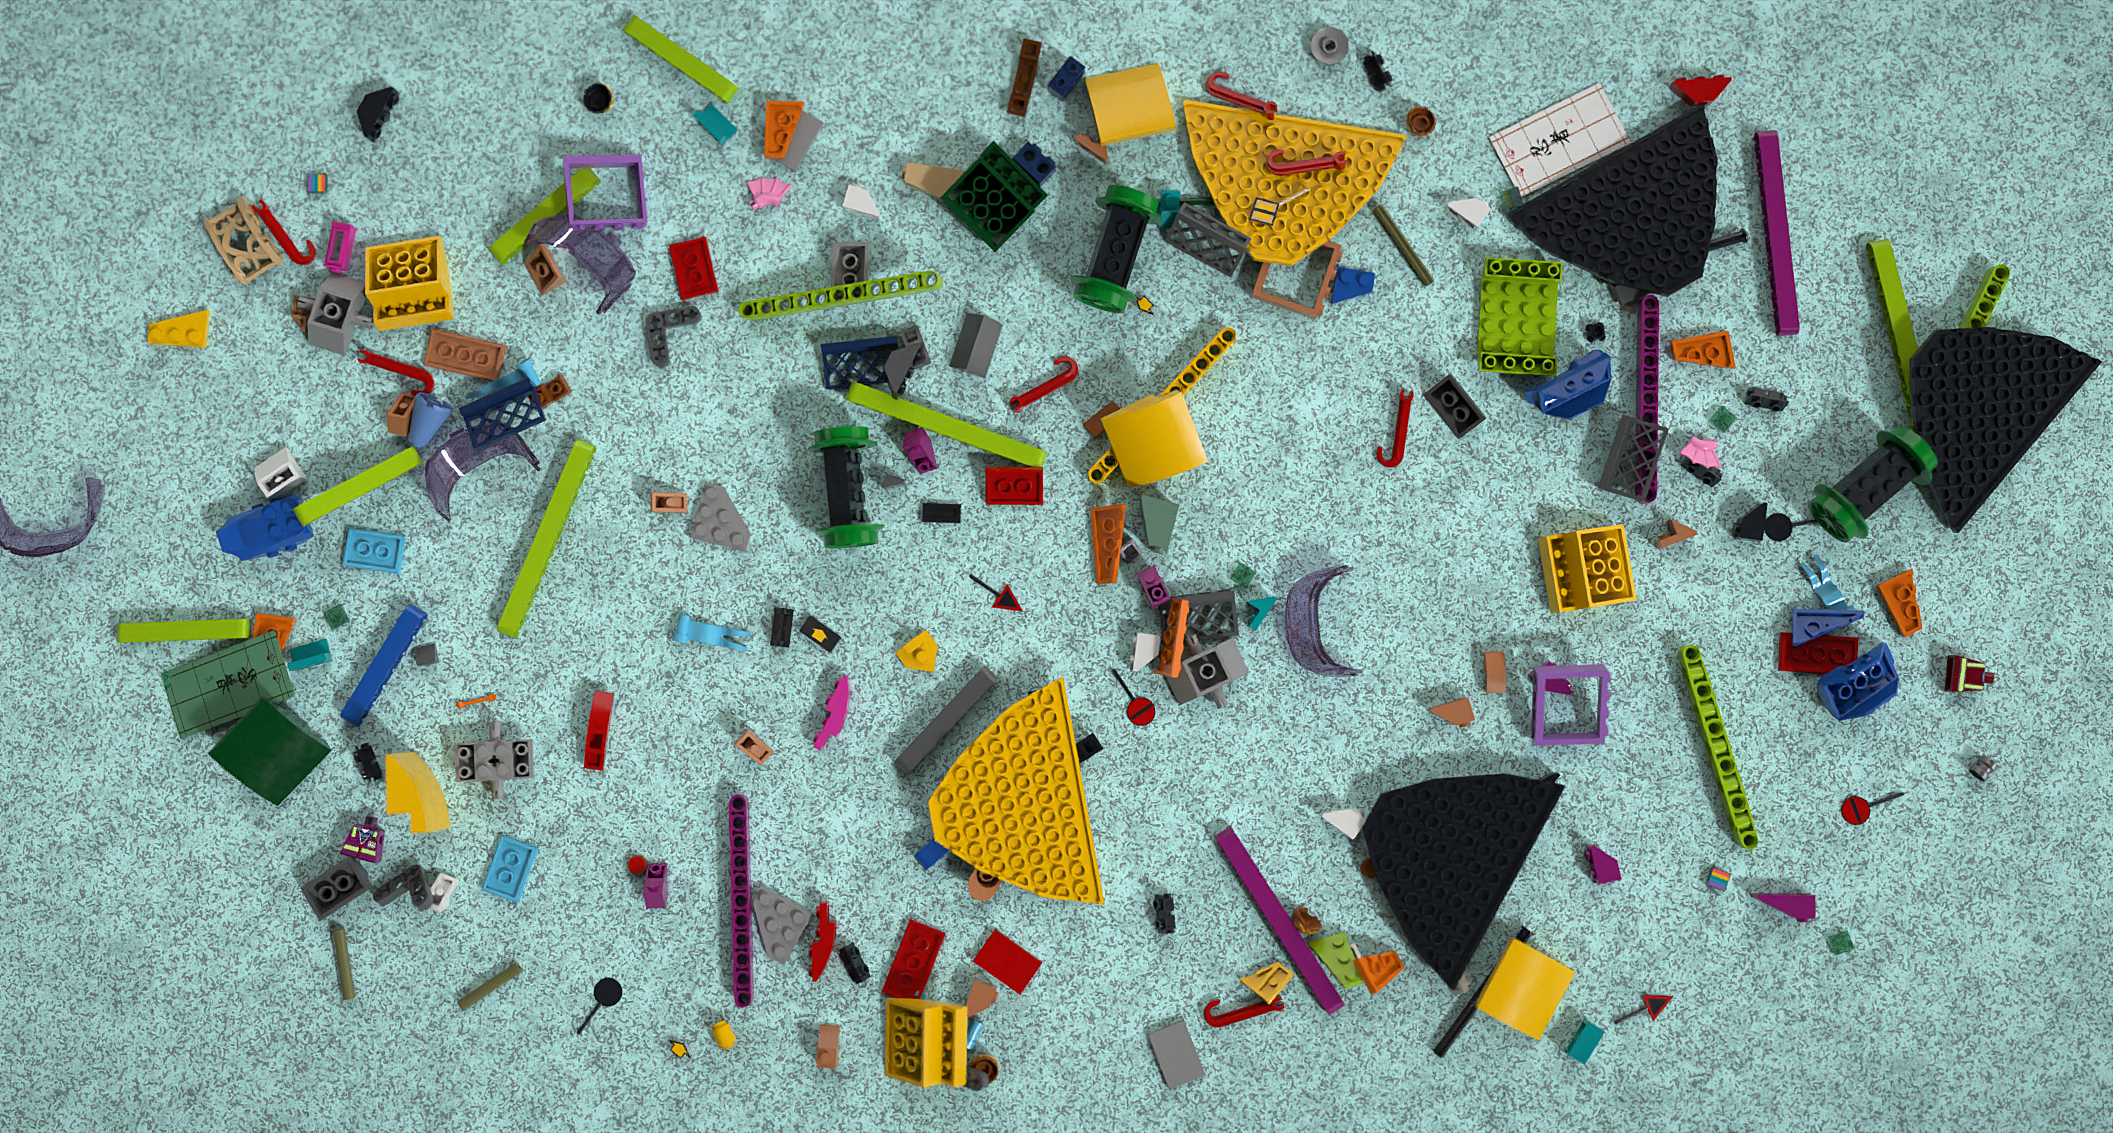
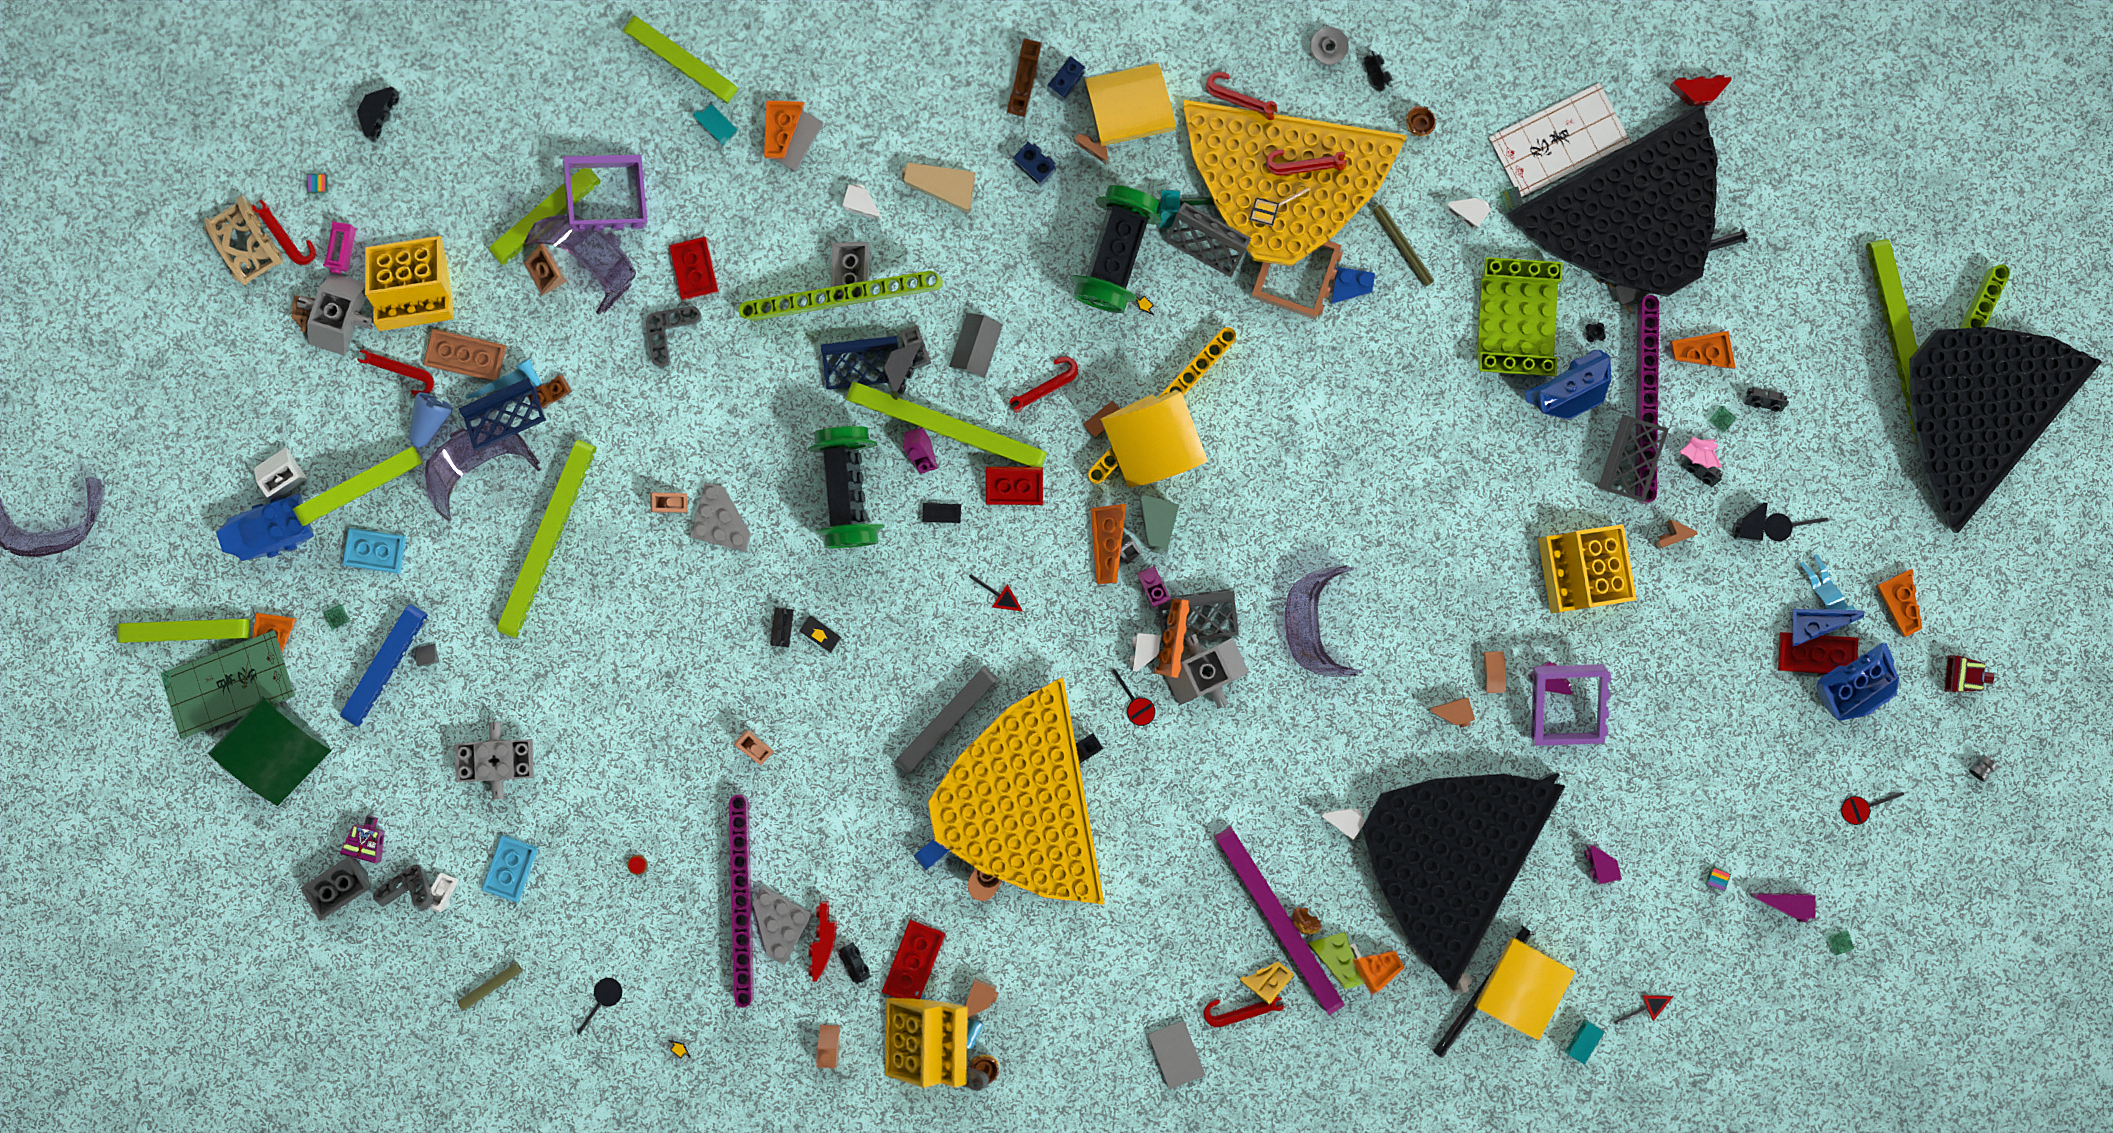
(183, 331): yellow wing -> none
(309, 655): teal panel -> none
(343, 964): olive piece -> none
(368, 770): black hinge -> none
(400, 414): nougat slope -> none
(416, 791): yellow slope -> none
(492, 697): orange hinge -> none
(598, 98): black hair -> none
(598, 730): red slope -> none
(656, 886): magenta slope -> none
(706, 633): medium azure flag -> none
(723, 1035): yellow brick -> none
(767, 192): bright pink arm -> none
(838, 706): dark pink slope -> none
(892, 481): dark grey slope -> none
(919, 653): yellow plate -> none
(994, 196): dark green slope -> none
(1007, 961): red tile -> none
(1164, 922): black hinge -> none
(1243, 575): clear green tile -> none
(1263, 607): teal slope -> none
(1367, 868): dark orange tile -> none
(1400, 432): red piece -> none
(1454, 406): dark grey slope -> none
(1718, 747): lime beam -> none
(1777, 233): magenta beam -> none
(1897, 461): brick -> none

